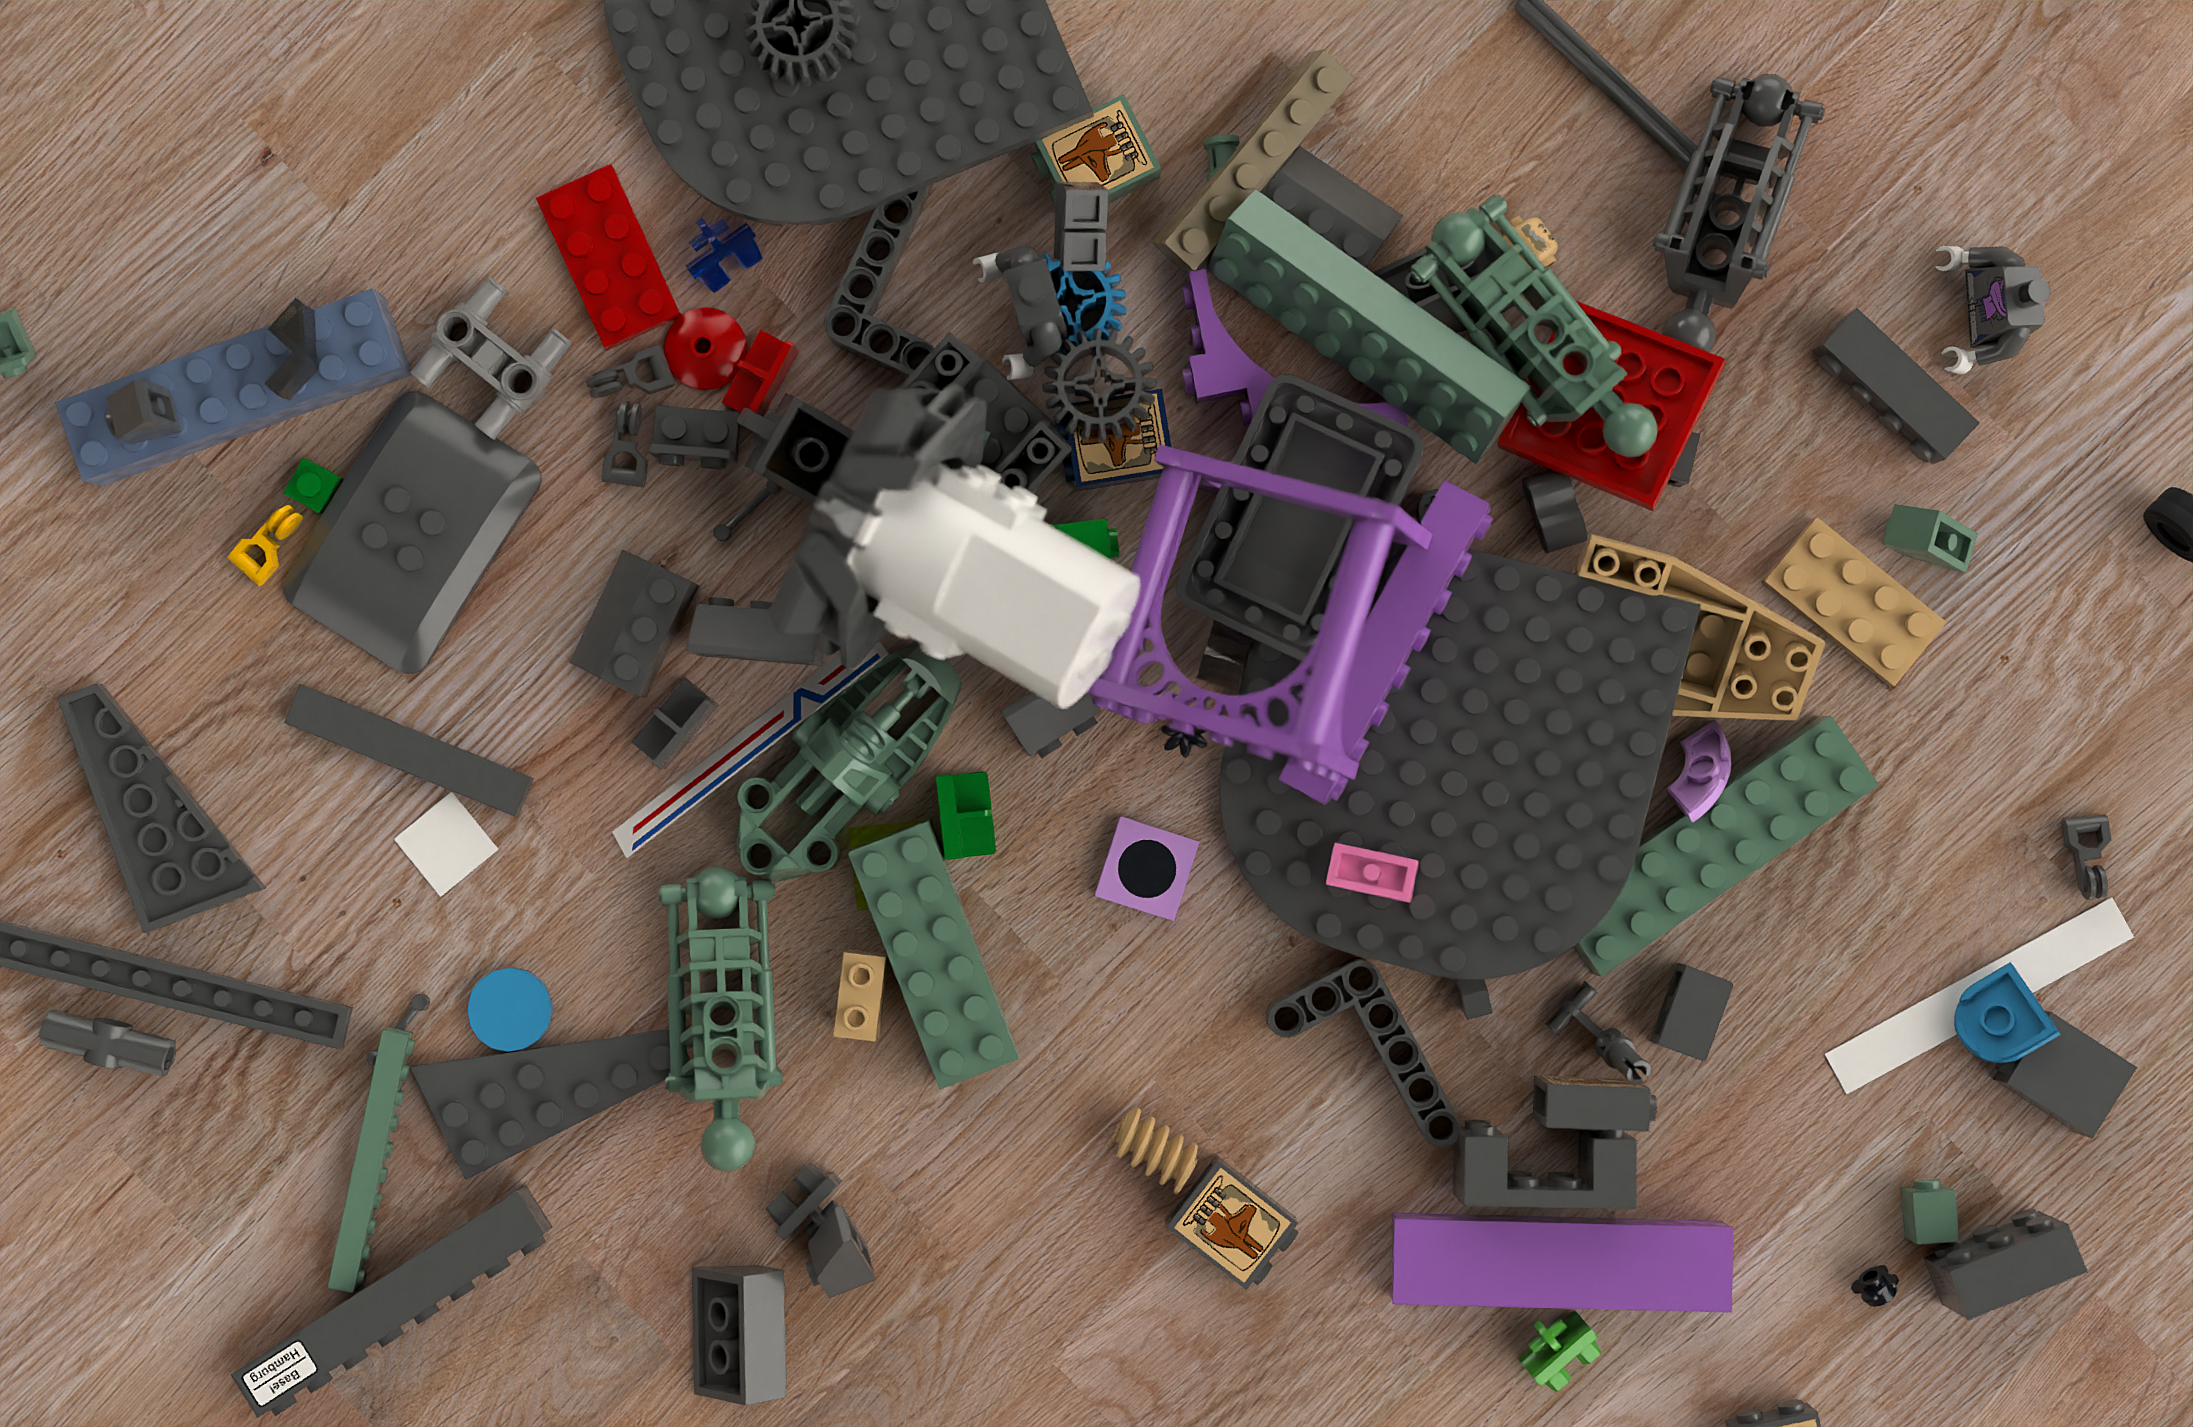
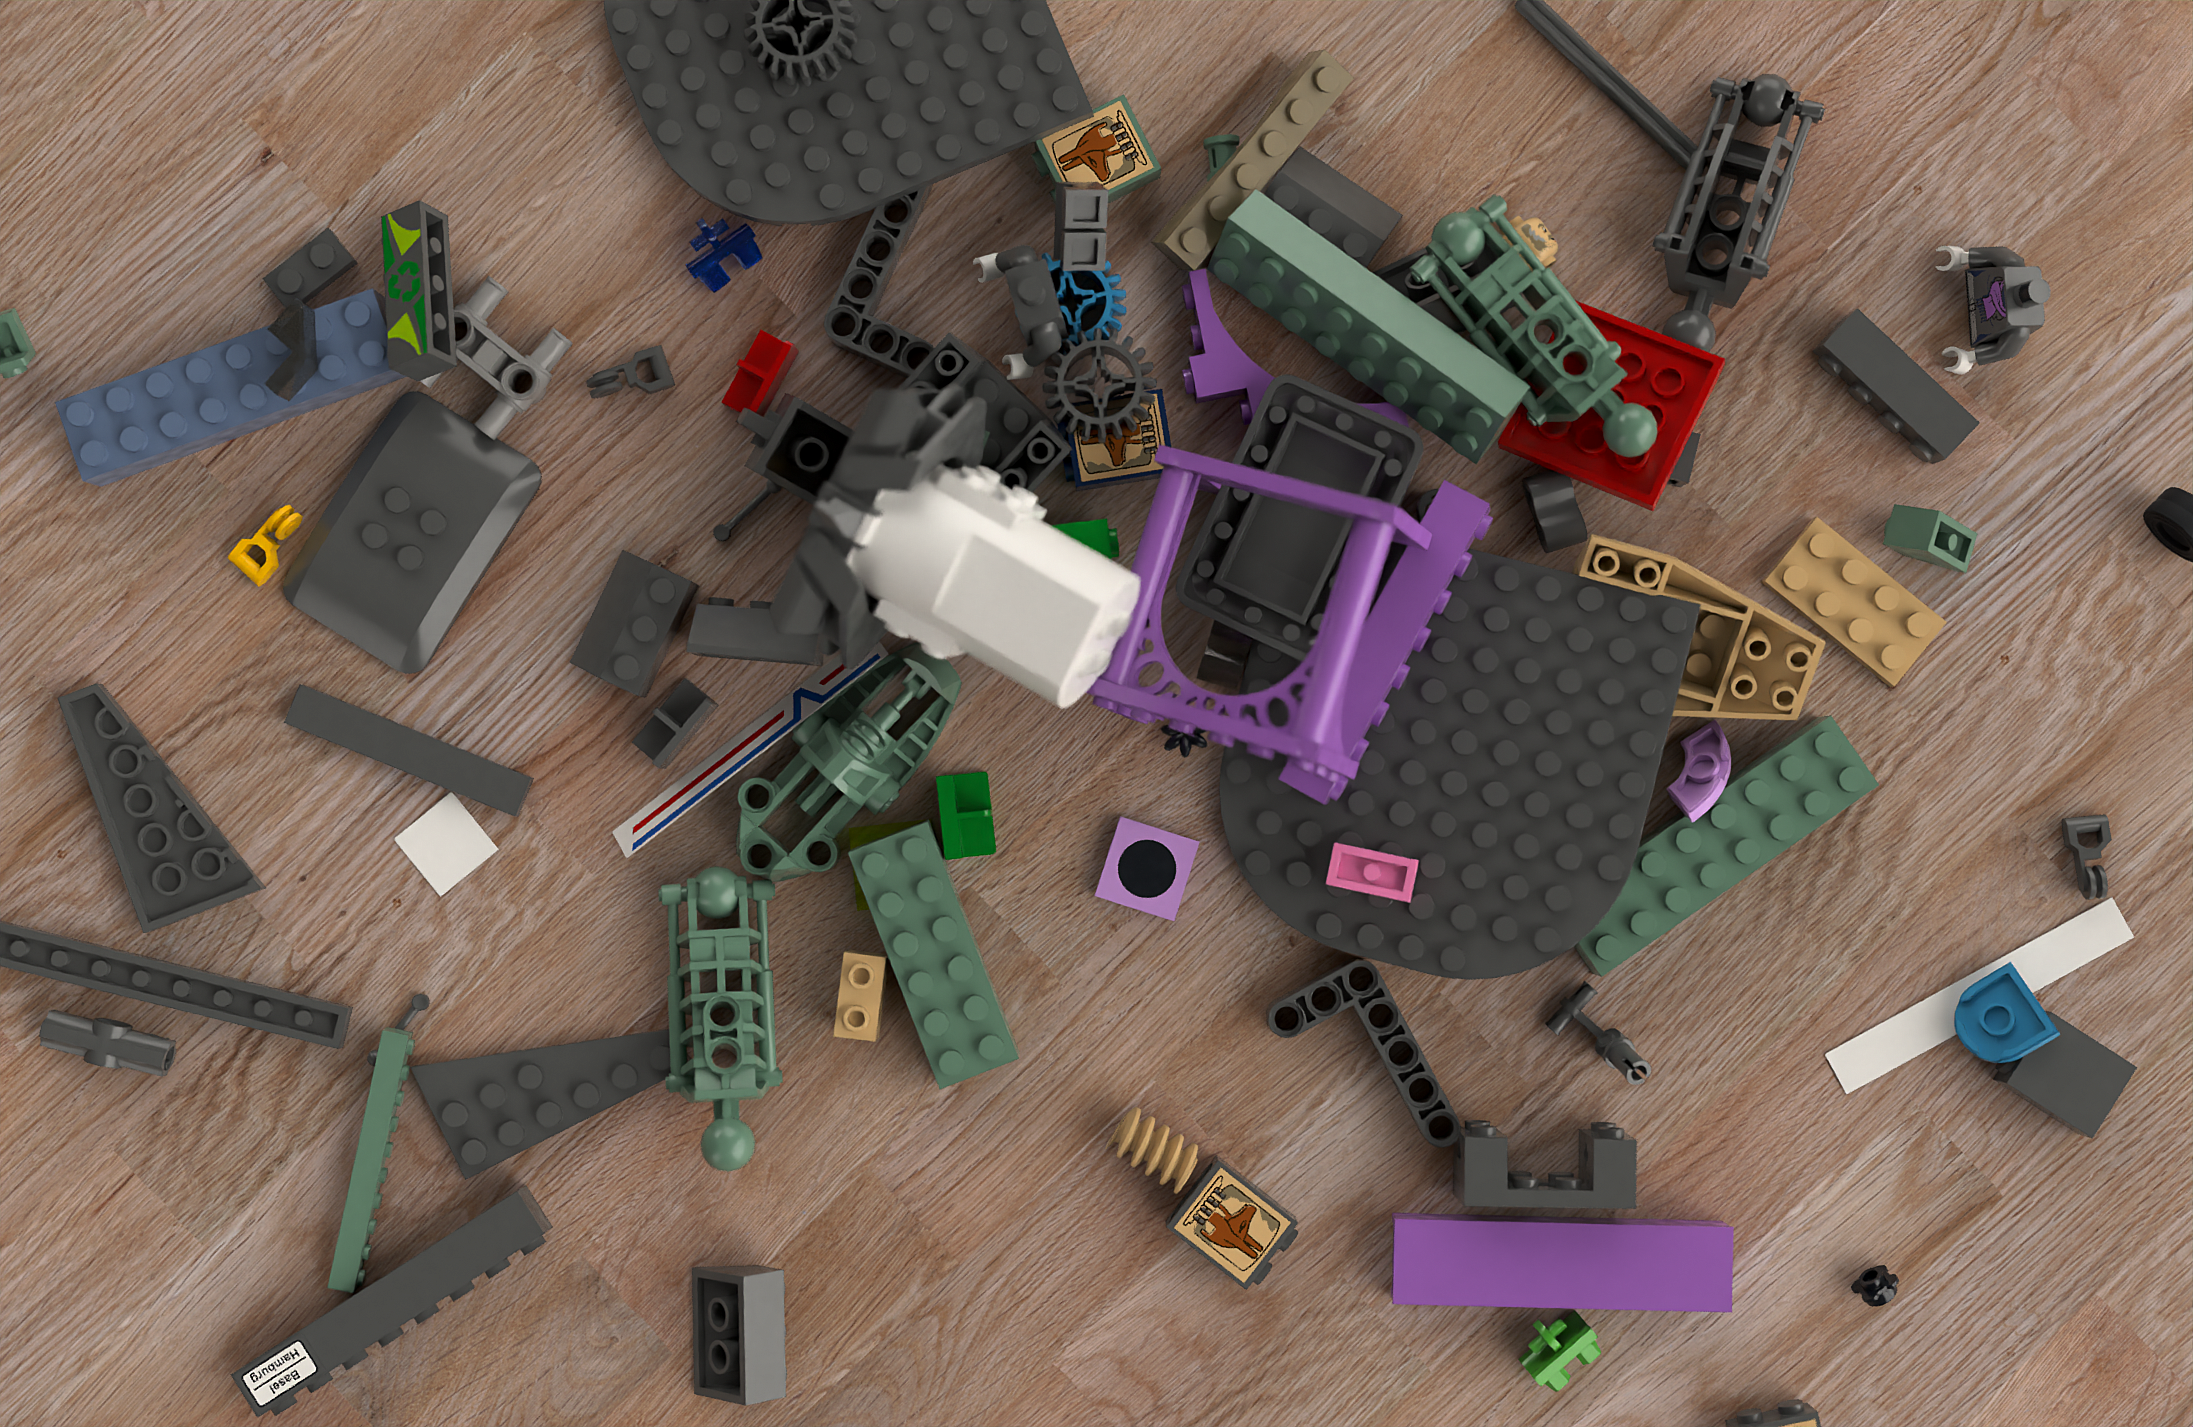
(141, 412): dark grey slope -> none
(310, 269): none -> dark grey plate
(313, 486): green plate -> none
(418, 291): none -> dark grey brick
(510, 1009): dark azure tile -> none
(609, 257): red plate -> none
(626, 419): dark grey piece -> none
(695, 435): dark grey bracket -> none
(711, 368): red dish -> none
(790, 1215): dark grey hips -> none
(839, 1255): dark grey slope -> none
(1042, 723): dark grey slope -> none
(1473, 997): dark grey piece -> none
(1593, 1103): dark grey brick -> none
(1691, 1012): dark grey panel -> none
(1929, 1212): sand green brick -> none
(2004, 1263): dark grey brick -> none

